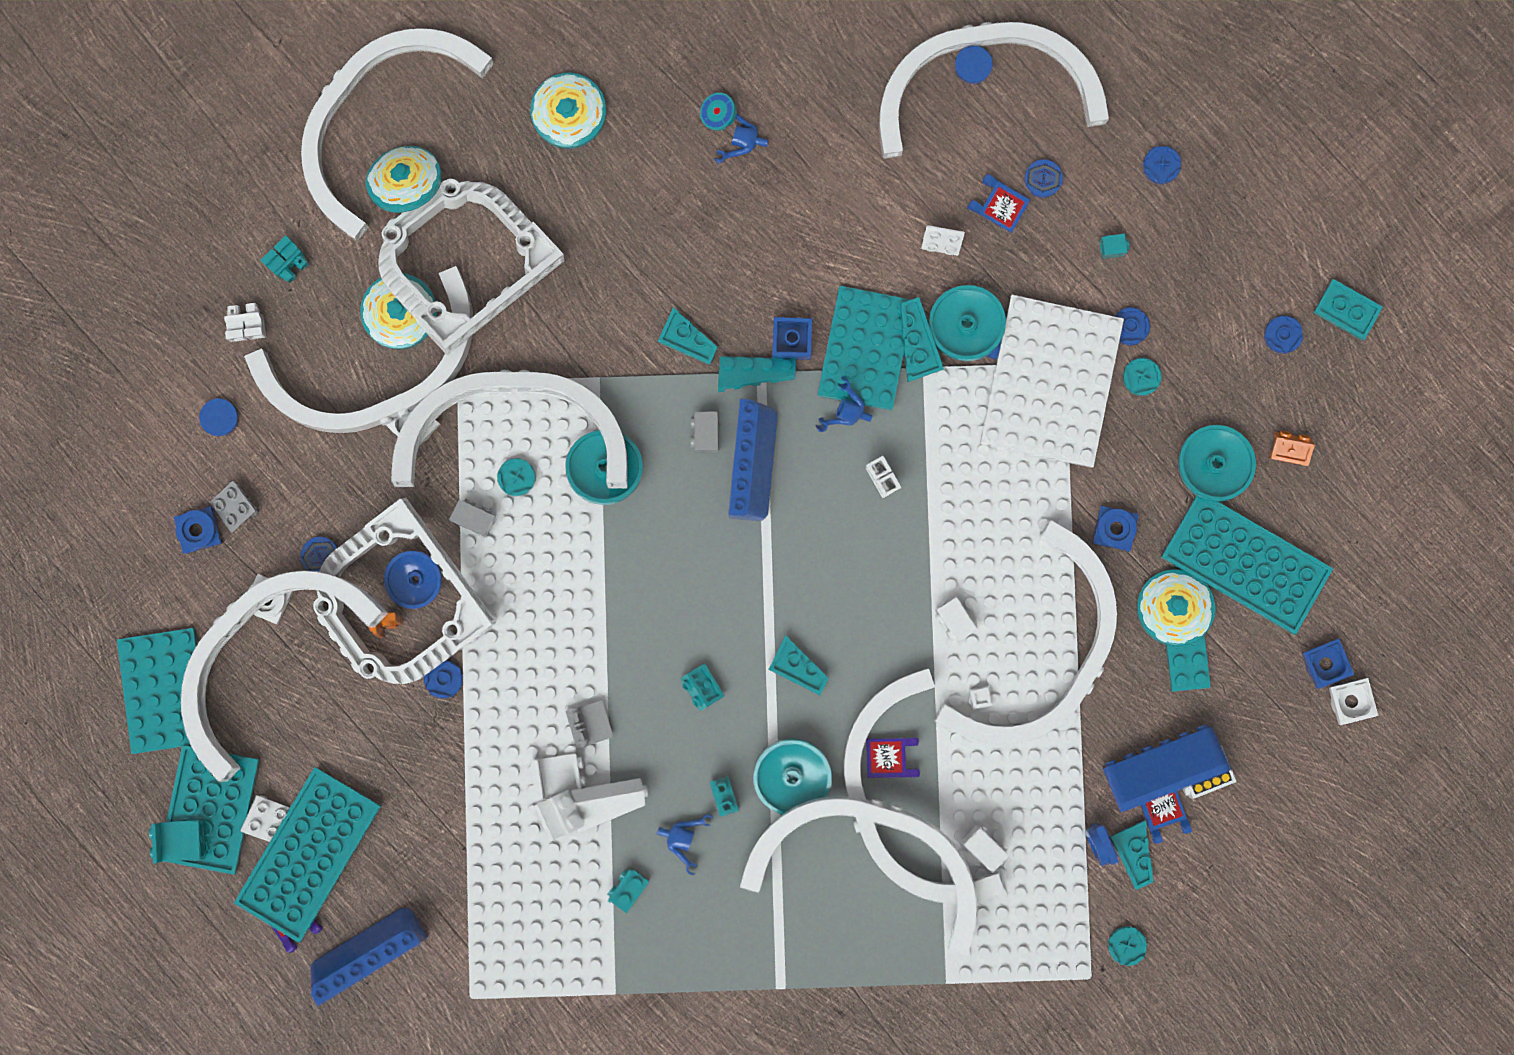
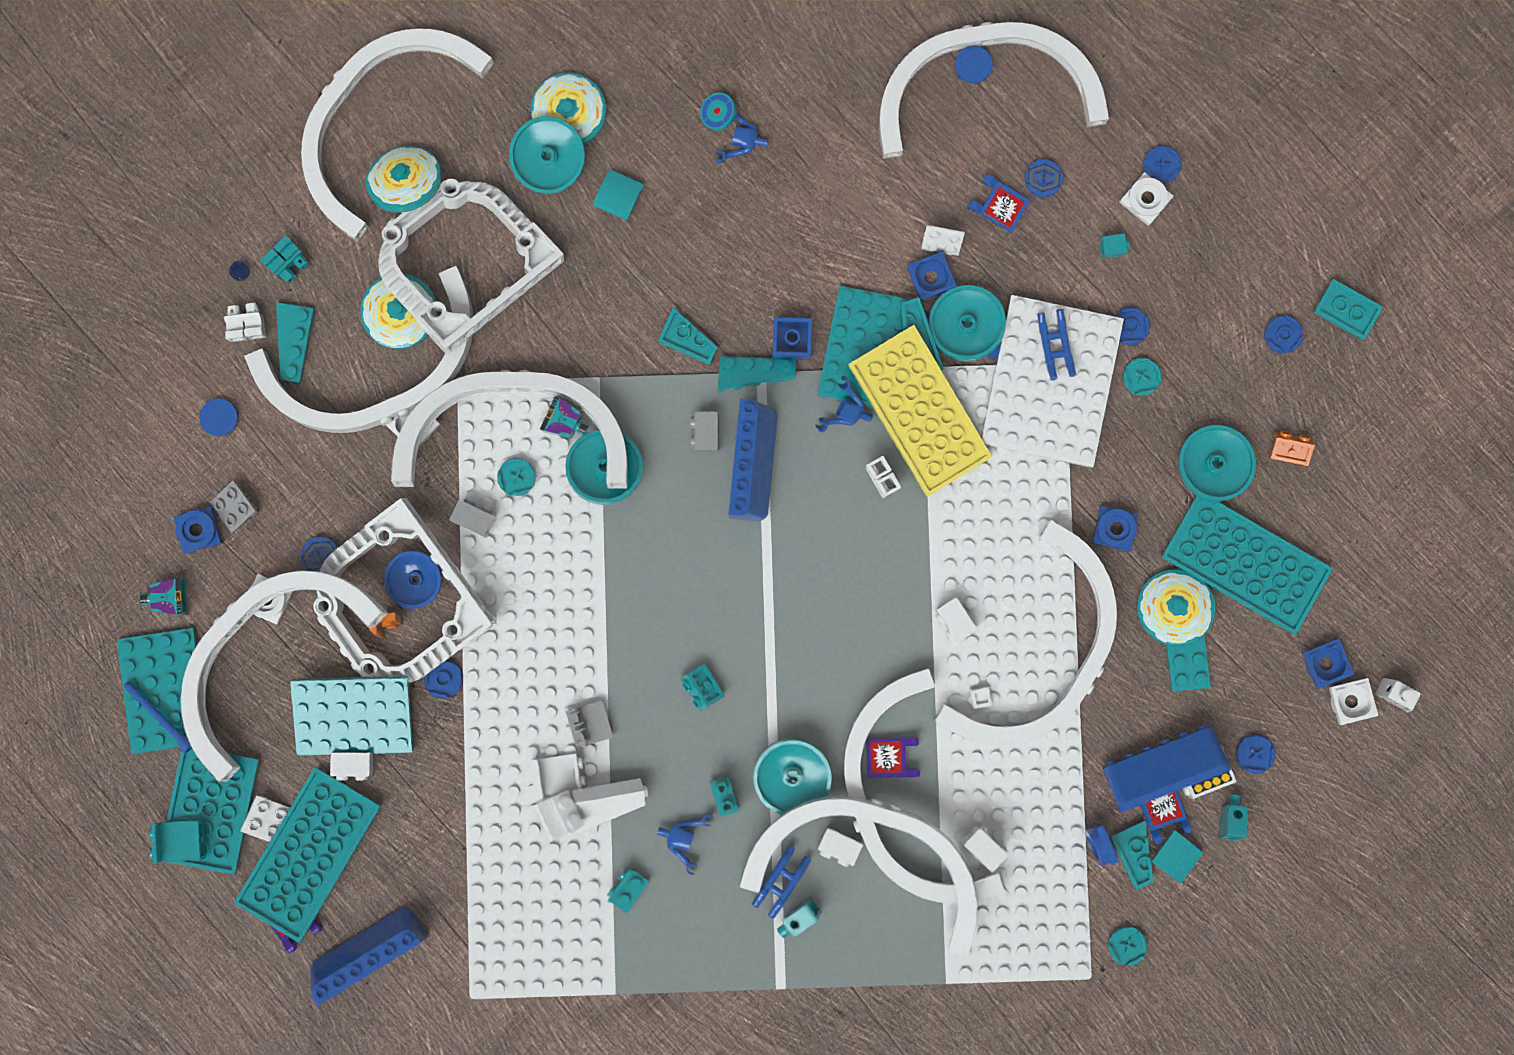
(167, 597): none -> torso
(183, 741): none -> blue piece
(239, 271): none -> clear blue tile
(294, 332): none -> teal wing
(351, 765): none -> white brick
(352, 715): none -> plate
(547, 155): none -> teal dish
(563, 420): none -> torso
(618, 195): none -> teal slope
(780, 870): none -> blue piece
(797, 667): teal wing -> none
(806, 914): none -> teal torso
(839, 846): none -> white brick
(920, 410): none -> light yellow plate
(934, 263): none -> blue piece
(1046, 337): none -> blue piece
(1144, 211): none -> white piece
(1176, 856): none -> teal slope
(1233, 827): none -> teal torso
(1255, 754): none -> blue tile
(1399, 694): none -> white torso

